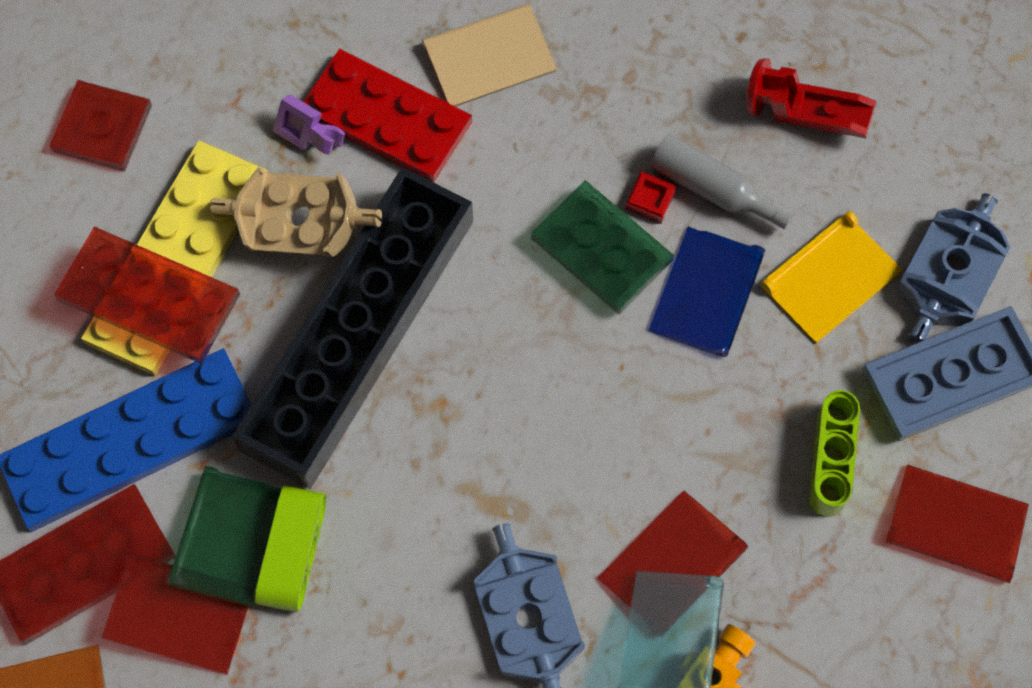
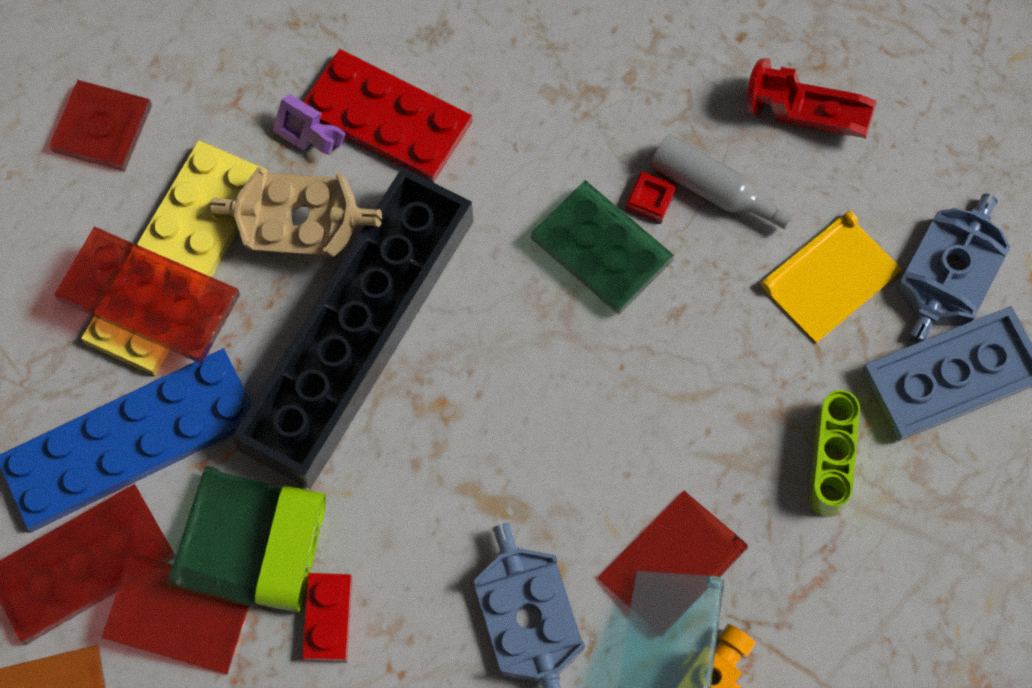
(327, 617): none -> red plate
(489, 55): tan piece -> none
(707, 291): clear blue piece -> none
(958, 523): clear red piece -> none

